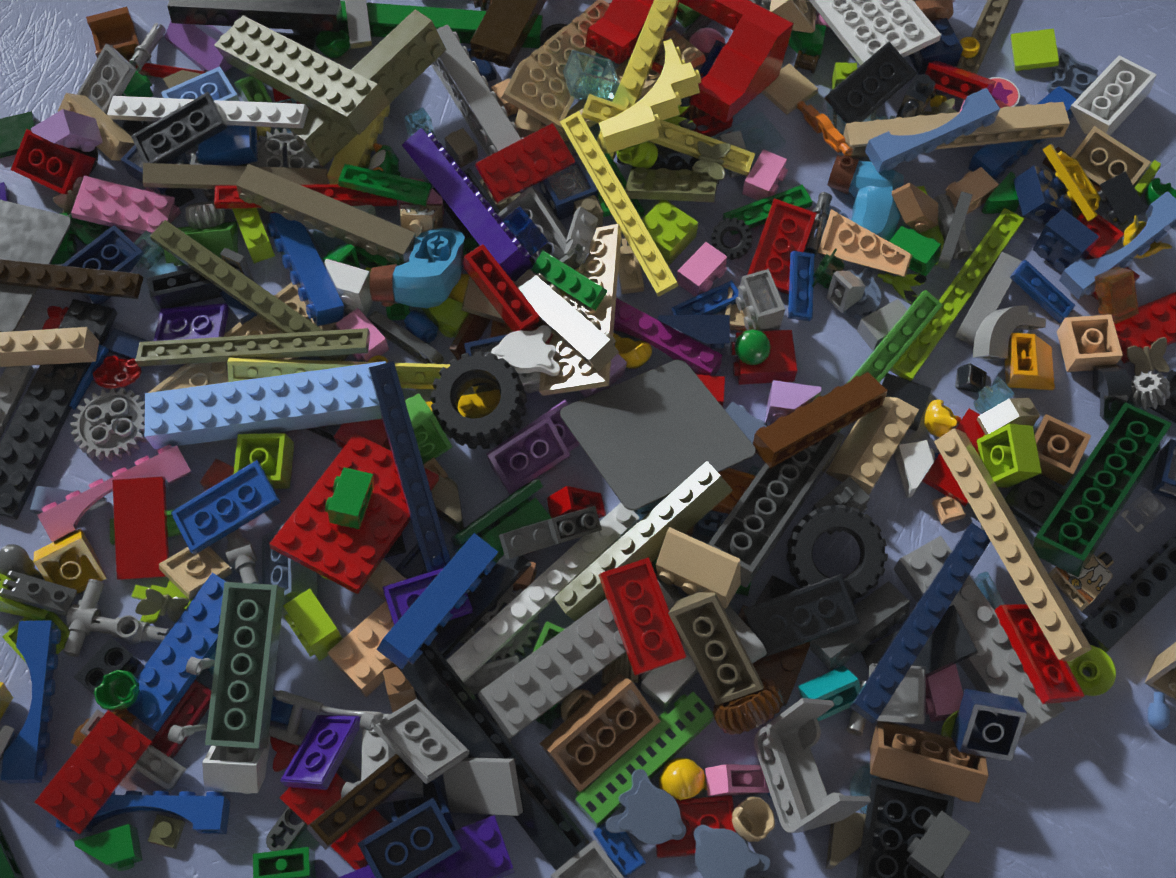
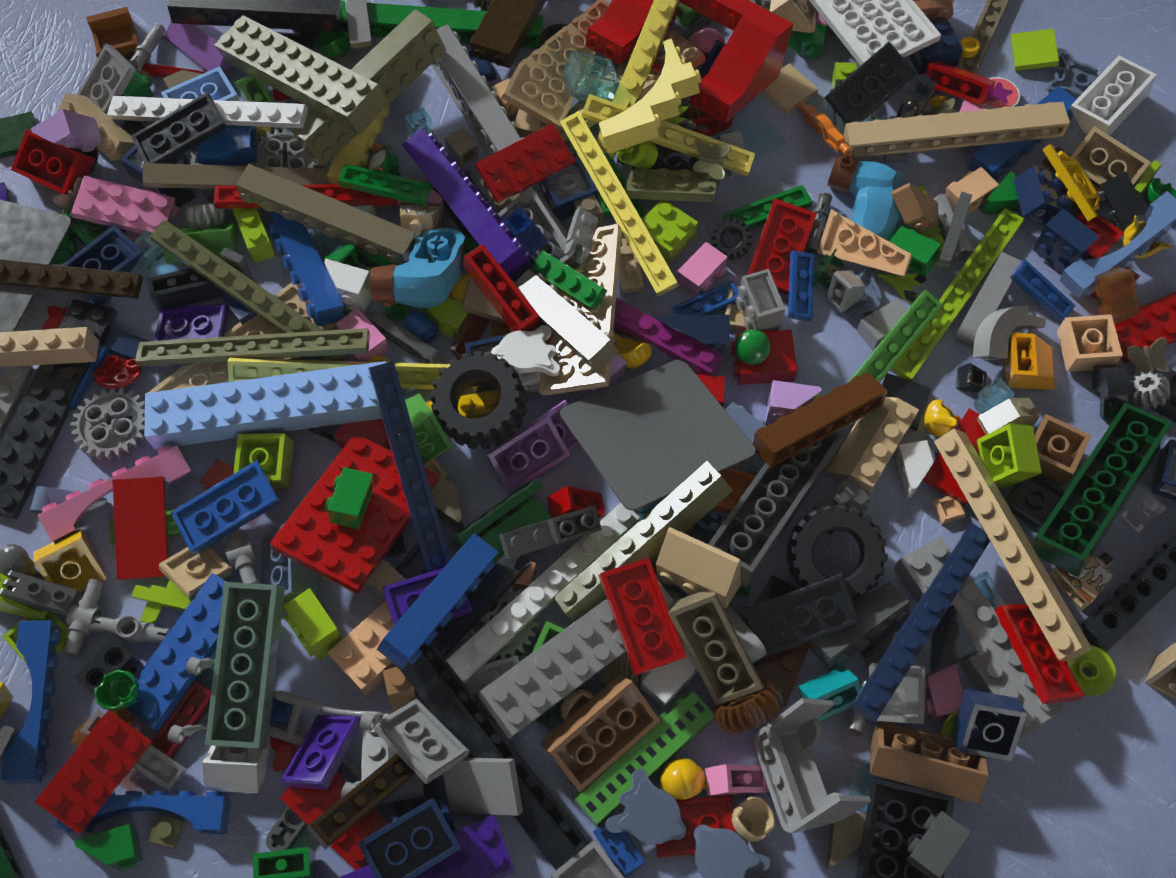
(156, 601): olive piece -> none
(765, 176): bright pink brick -> none
(806, 61): dark brown bush -> none
(889, 150): medium blue arch -> none
(1158, 712): medium blue cylinder -> none

